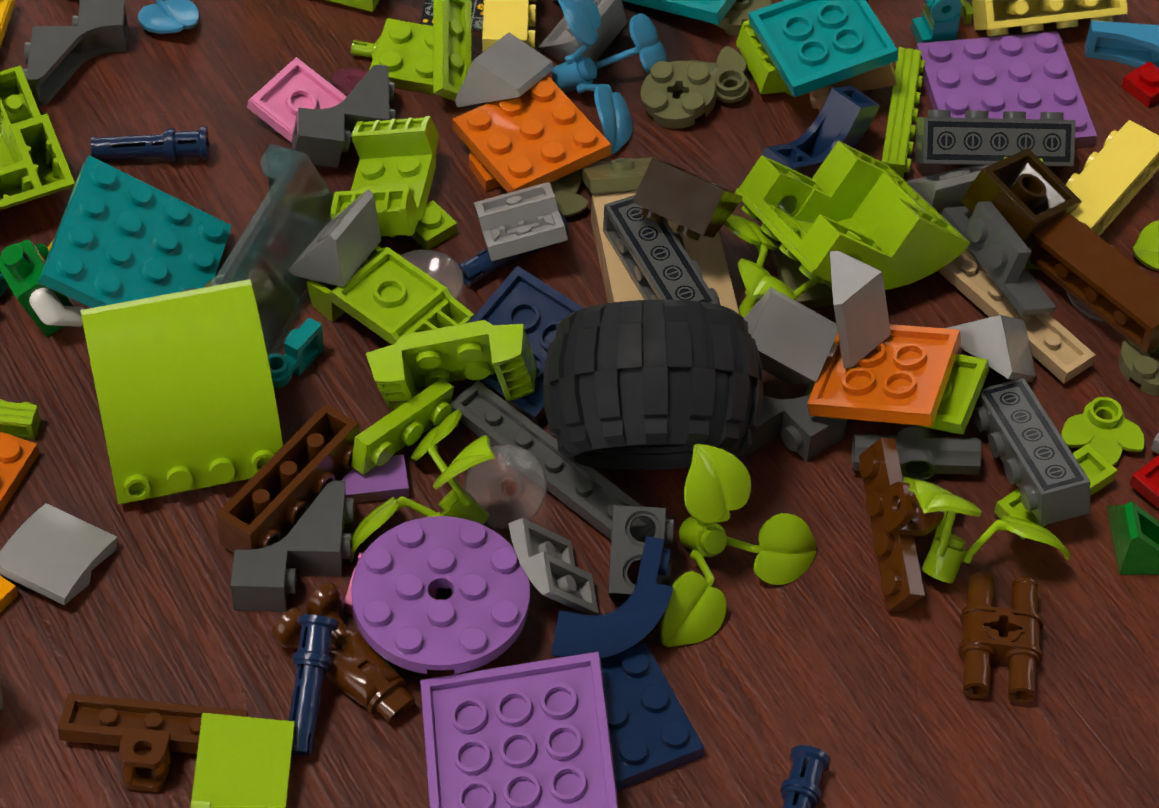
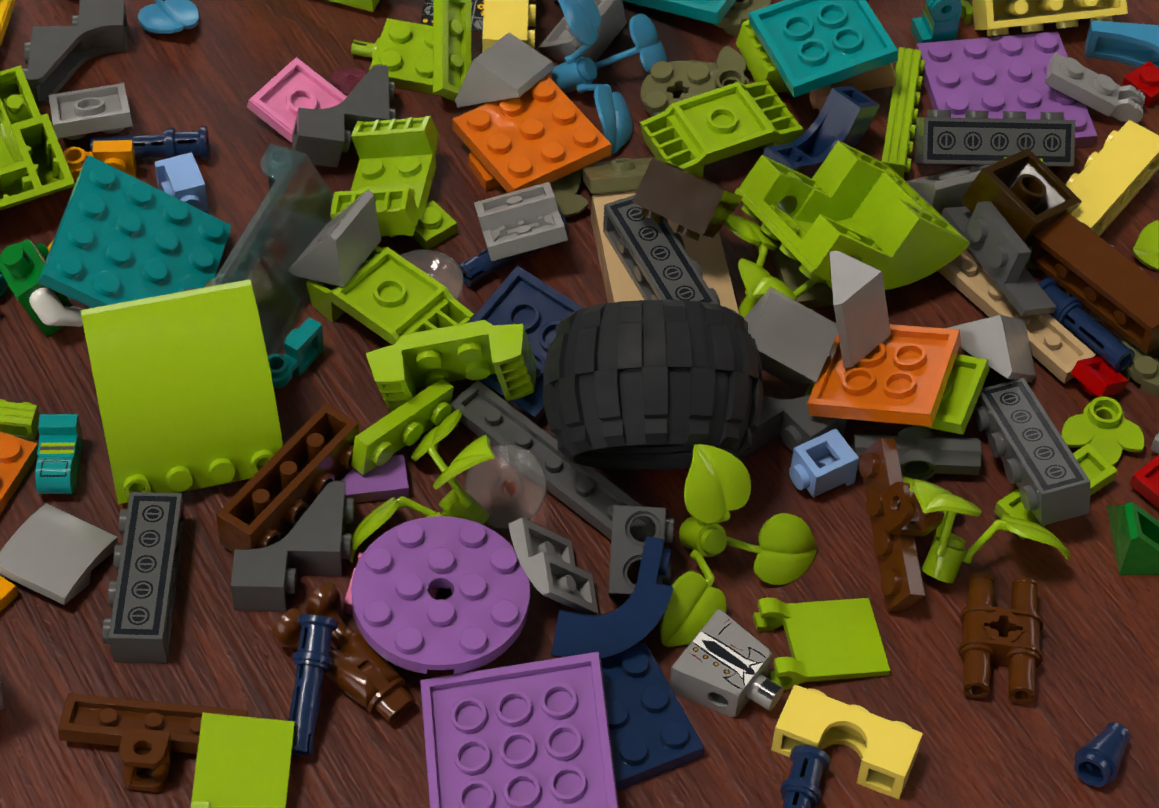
(58, 453): none -> teal leg
(90, 111): none -> light grey plate
(114, 153): none -> light orange plate
(146, 578): none -> dark grey brick
(182, 179): none -> light blue brick
(720, 125): none -> lime plate
(725, 669): none -> light grey torso
(823, 463): none -> light blue brick
(824, 639): none -> lime flag
(883, 745): none -> light yellow arch
(1071, 315): none -> dark blue pin
(1094, 89): none -> light grey hinge
(1099, 377): none -> red plate
(1101, 757): none -> dark blue cone

